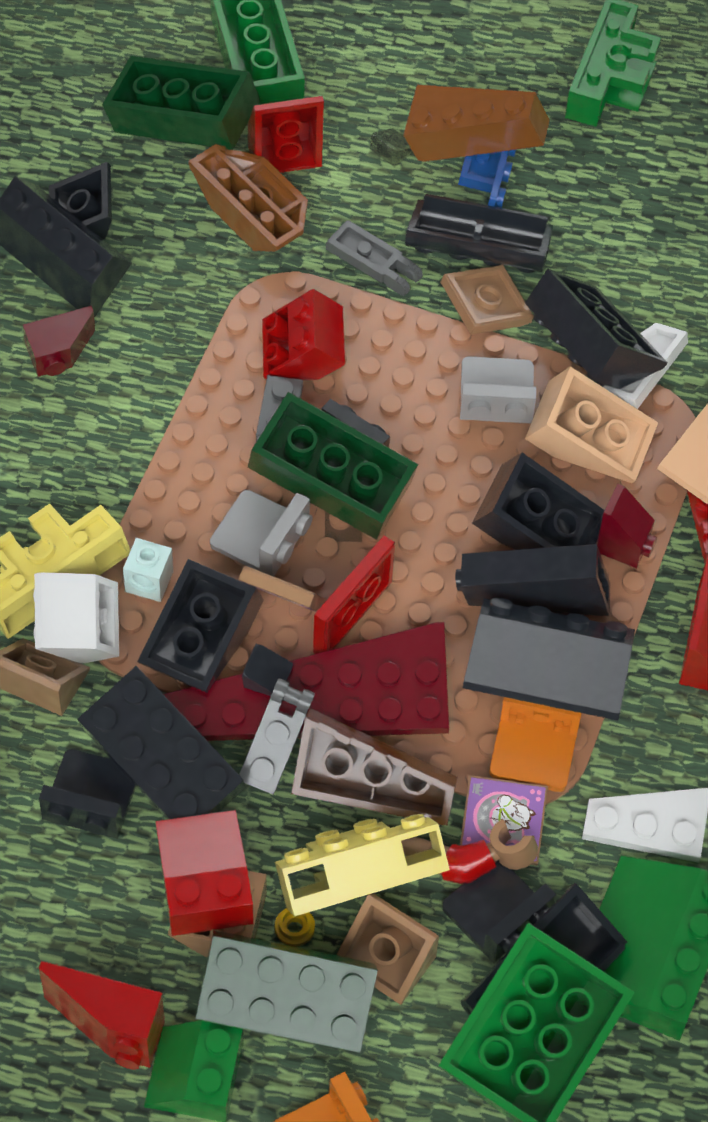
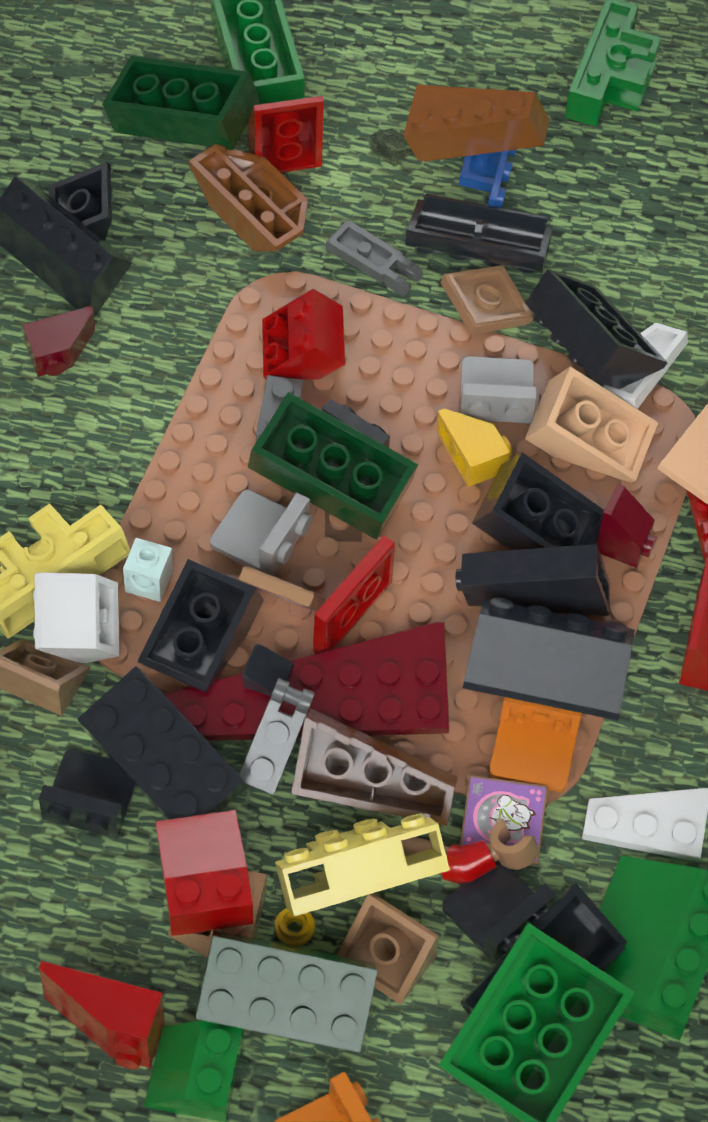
(473, 445): none -> yellow slope

